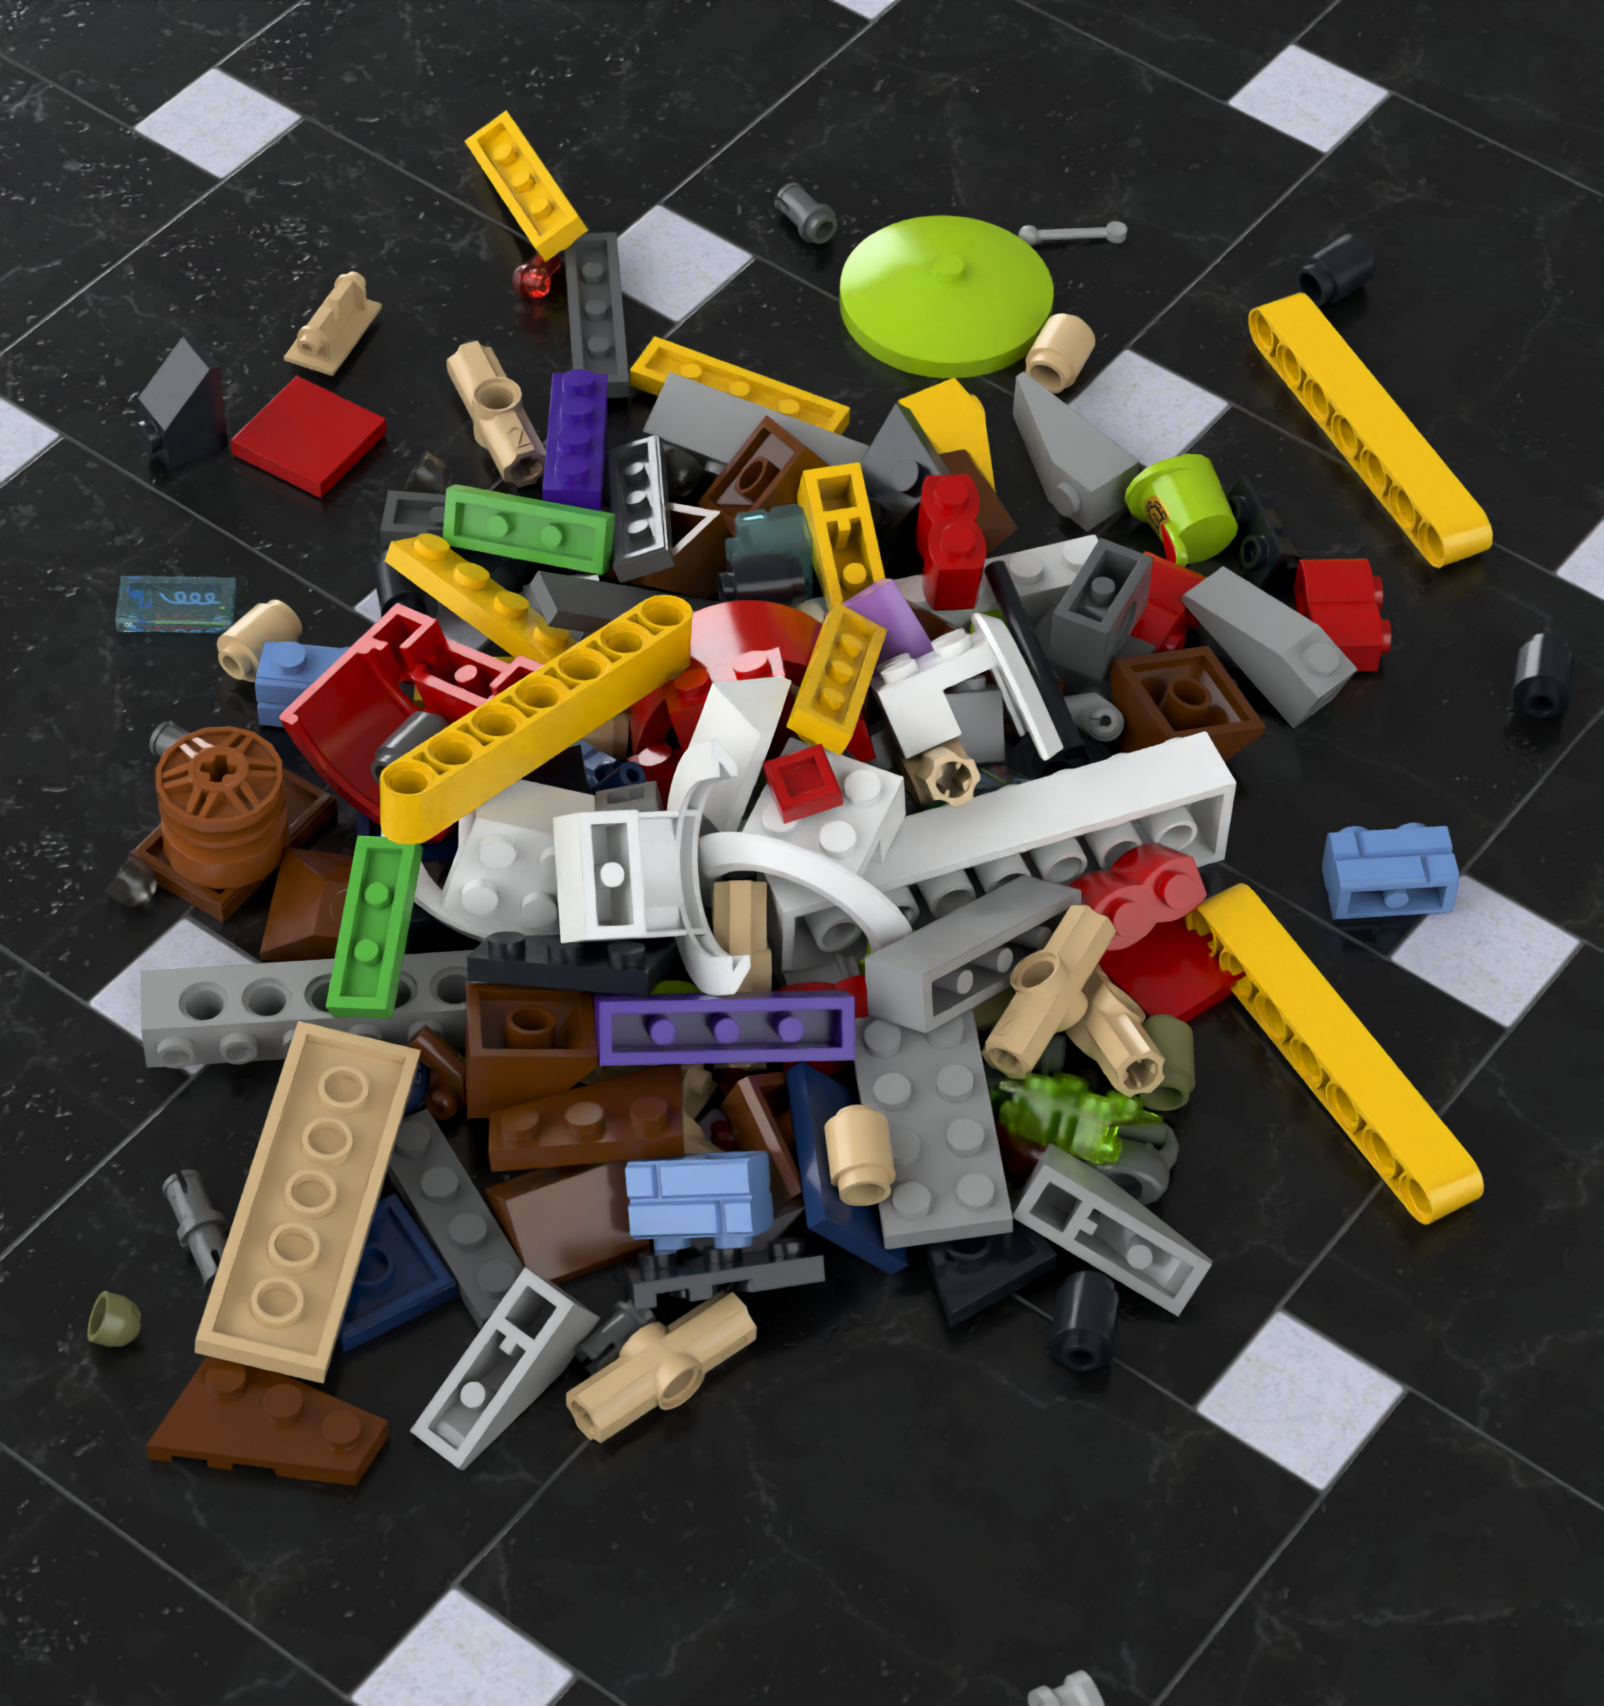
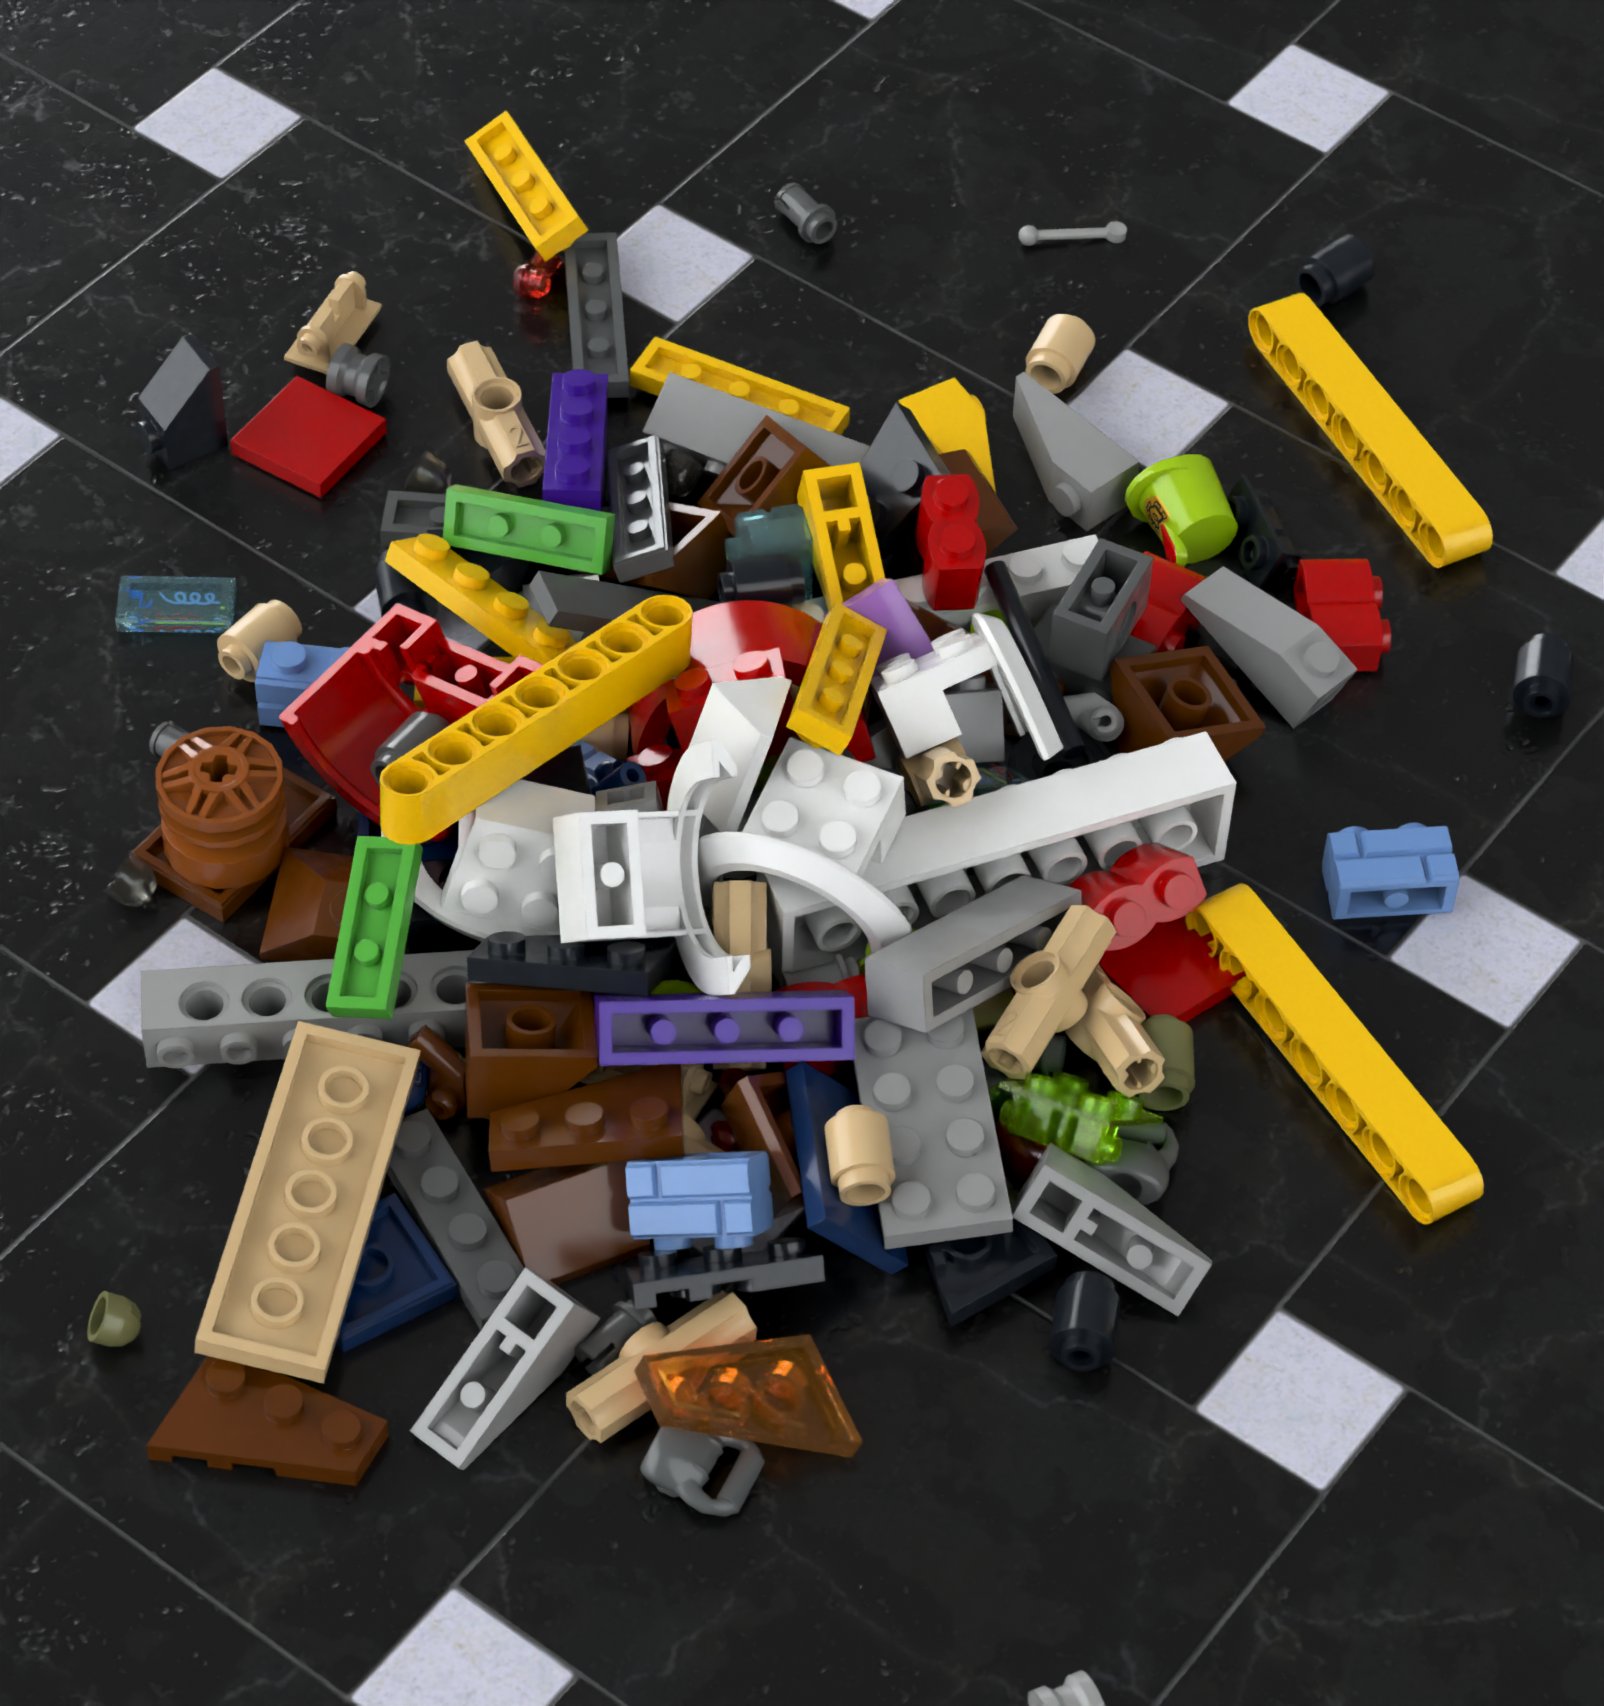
(201, 1227): dark grey pin -> none
(358, 375): none -> dark grey wheel
(682, 1462): none -> dark grey piece
(751, 1392): none -> clear orange wing
(802, 783): red tile -> none
(945, 296): lime dish -> none

